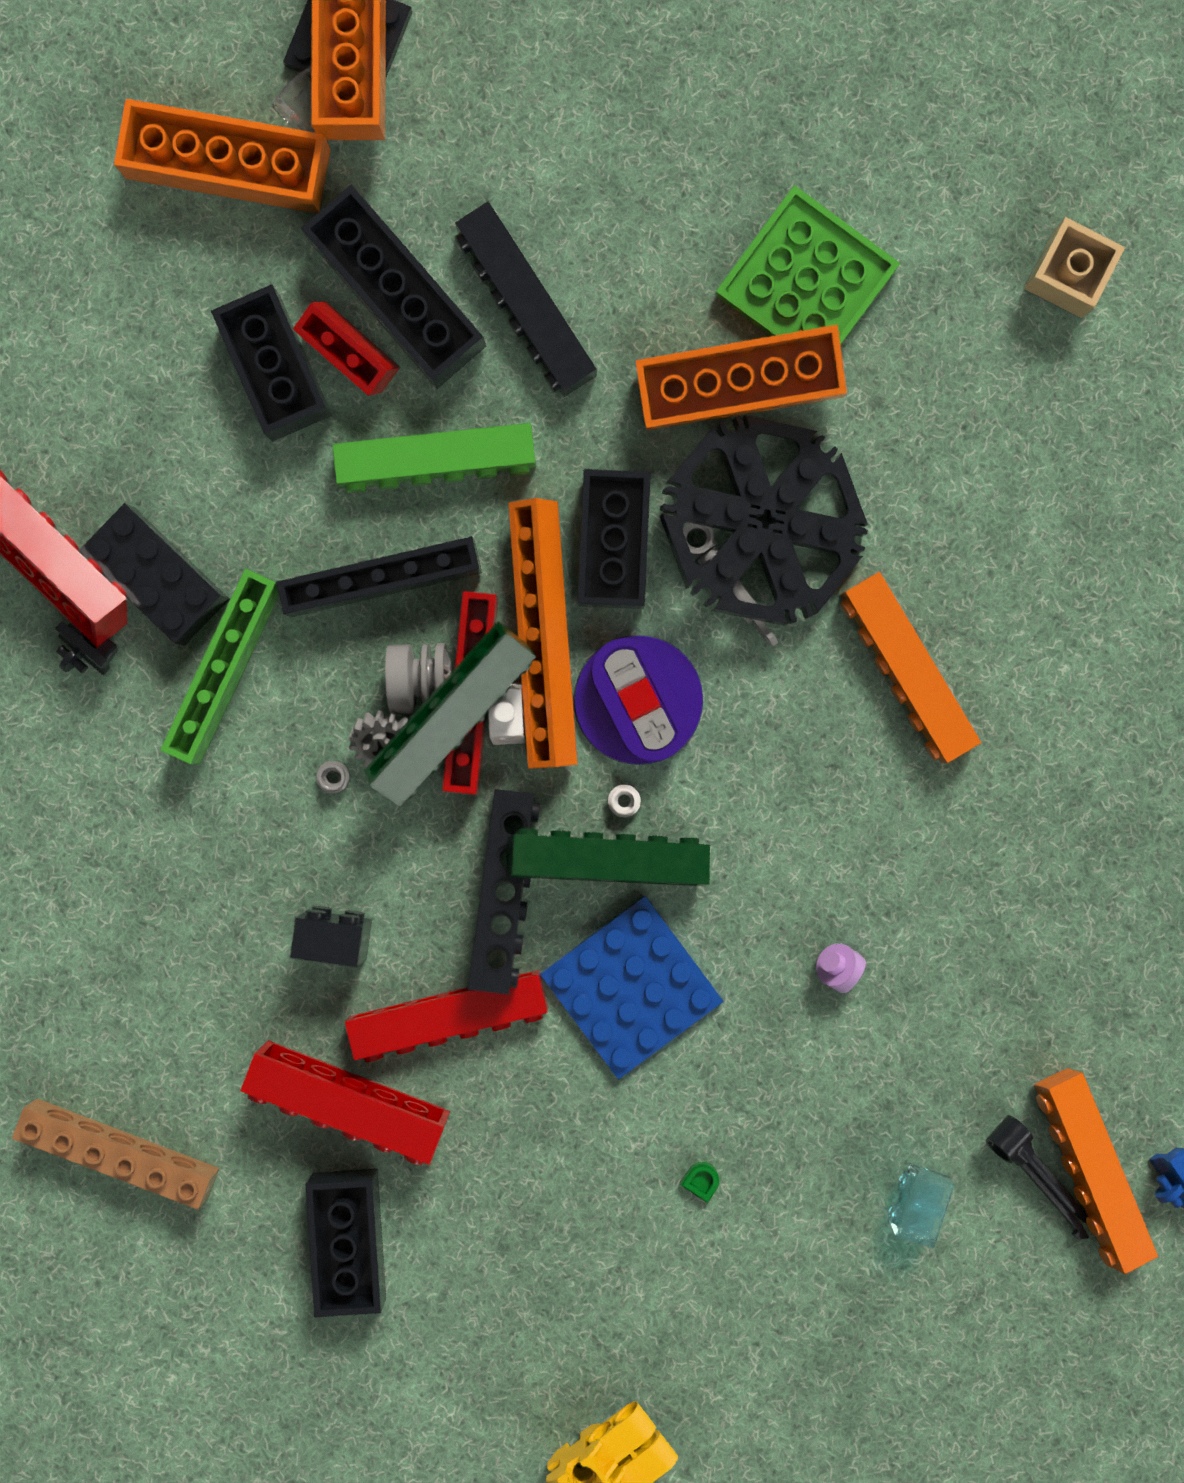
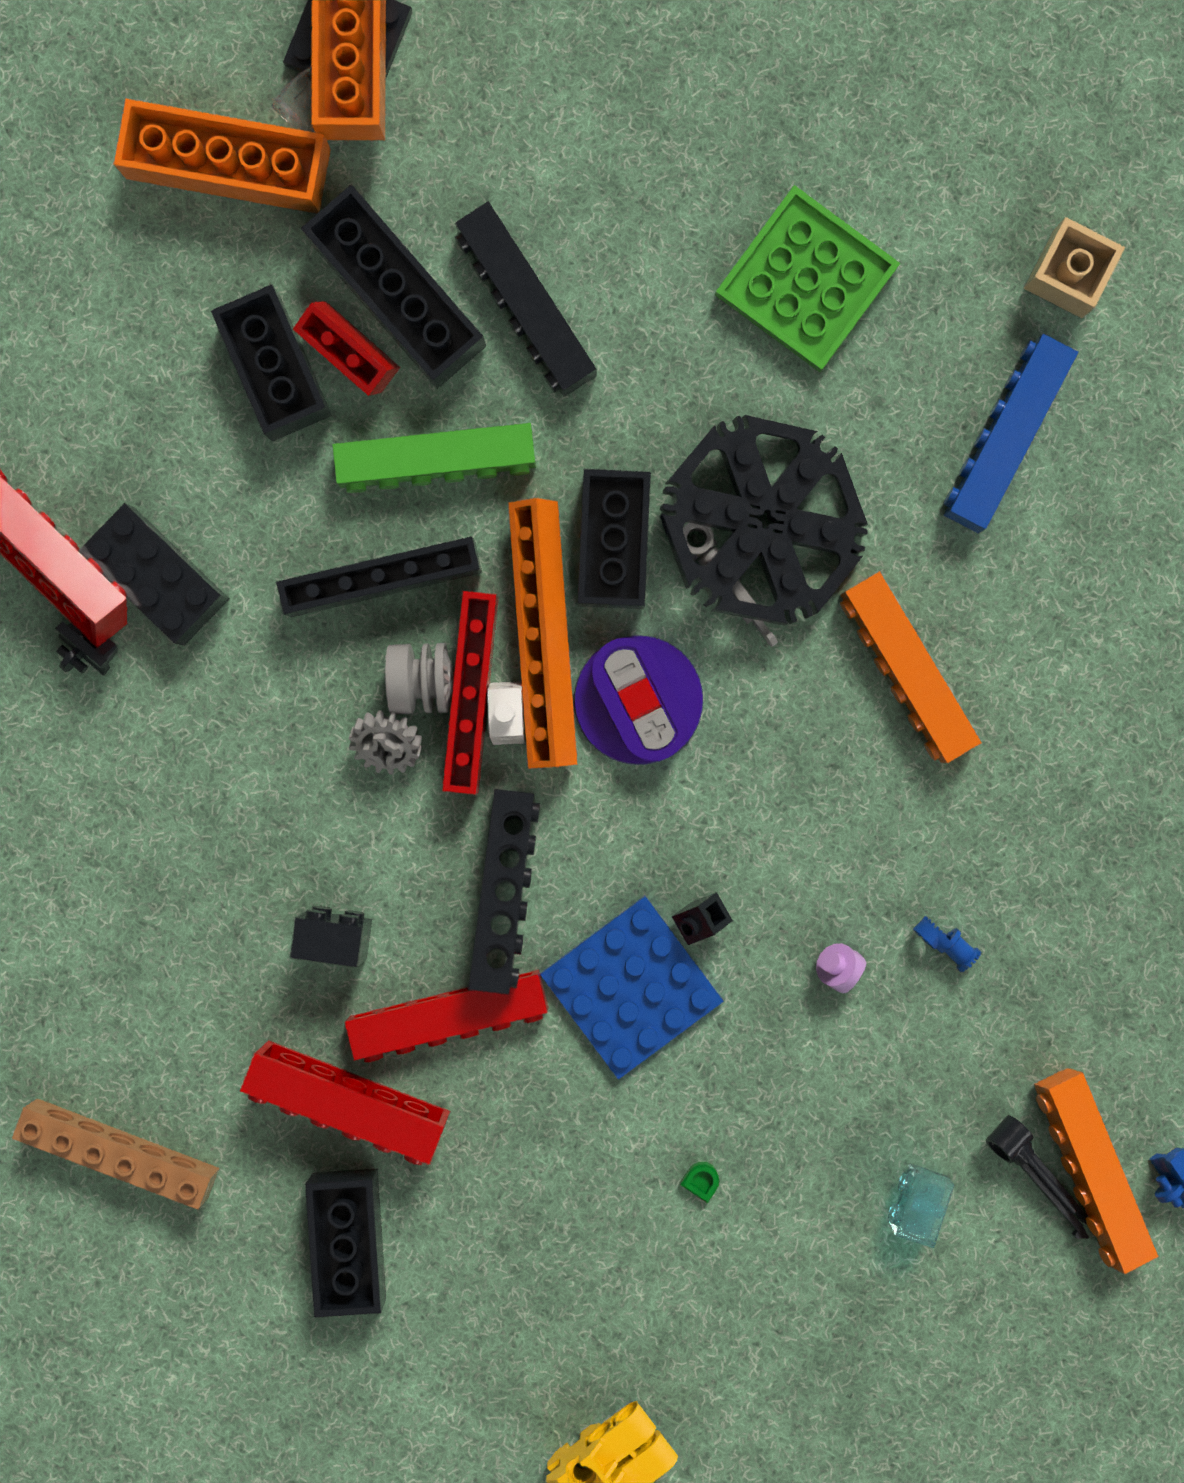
(221, 668): bright green brick -> none
(322, 777): light grey plate -> none
(449, 714): brick -> none
(607, 859): dark green brick -> none
(627, 811): white plate -> none
(702, 918): none -> black brick
(741, 378): orange brick -> none
(951, 944): none -> blue connector
(1010, 433): none -> blue brick

